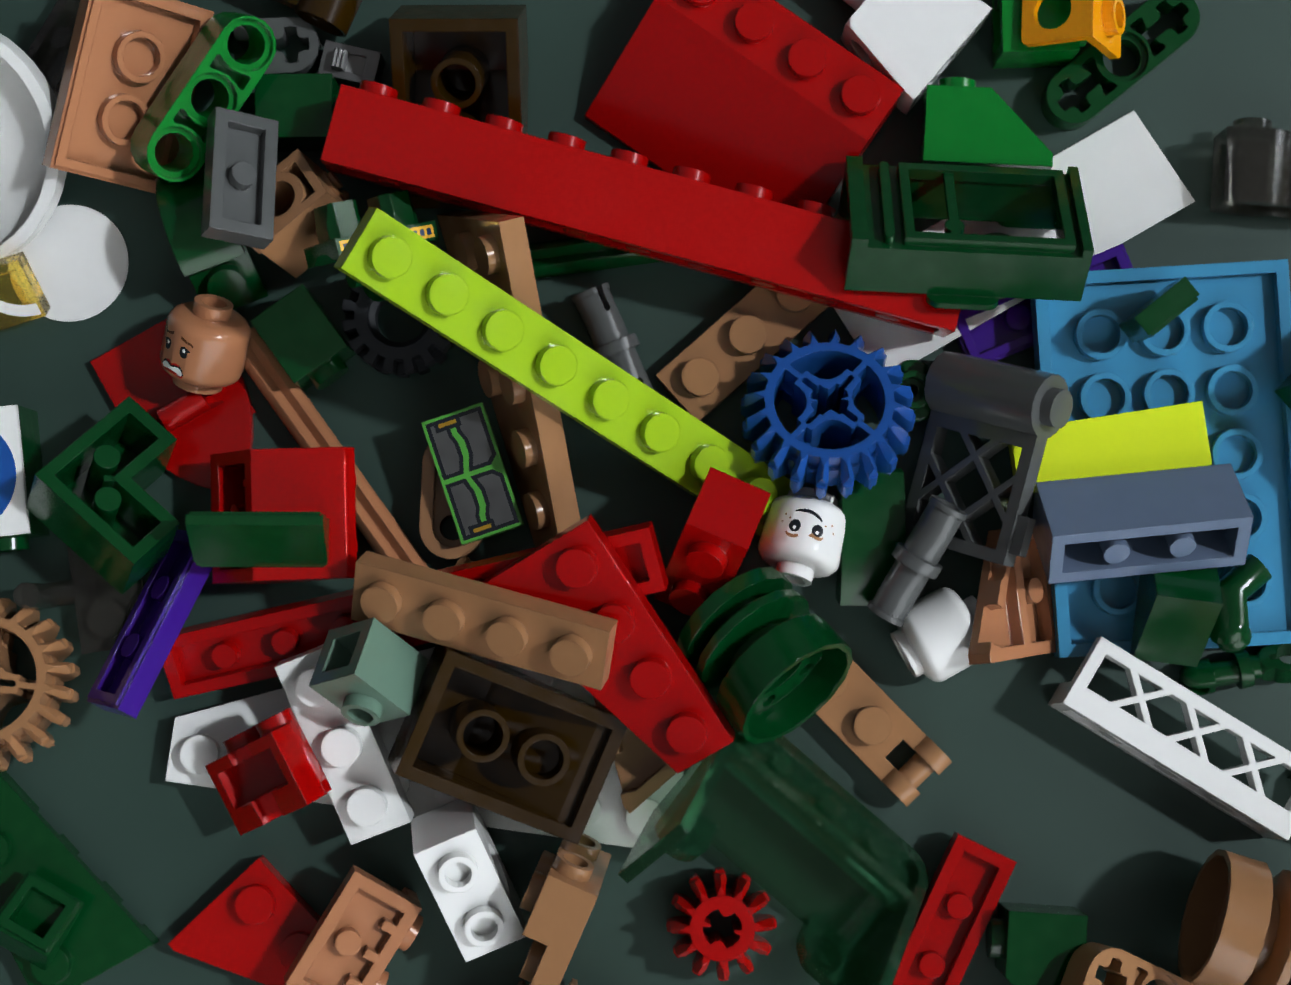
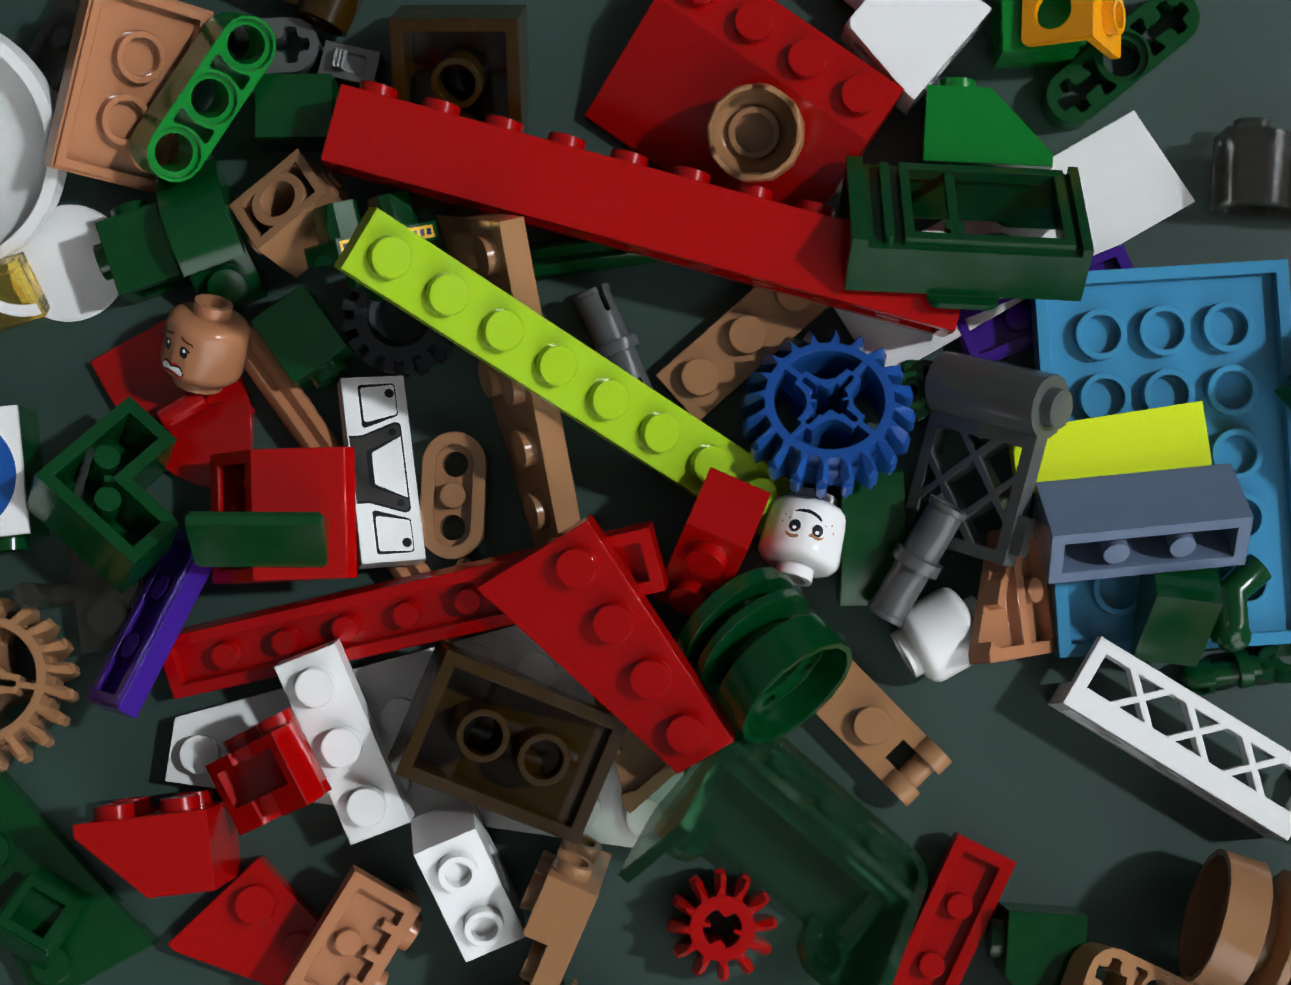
(138, 253): none -> dark green brick
(165, 848): none -> red slope
(239, 178): dark grey plate -> none
(368, 673): sand green brick -> none
(386, 485): none -> white tile
(472, 474): tile -> none
(484, 619): medium nougat plate -> none
(755, 133): none -> medium nougat hair
(1160, 310): dark green tile -> none

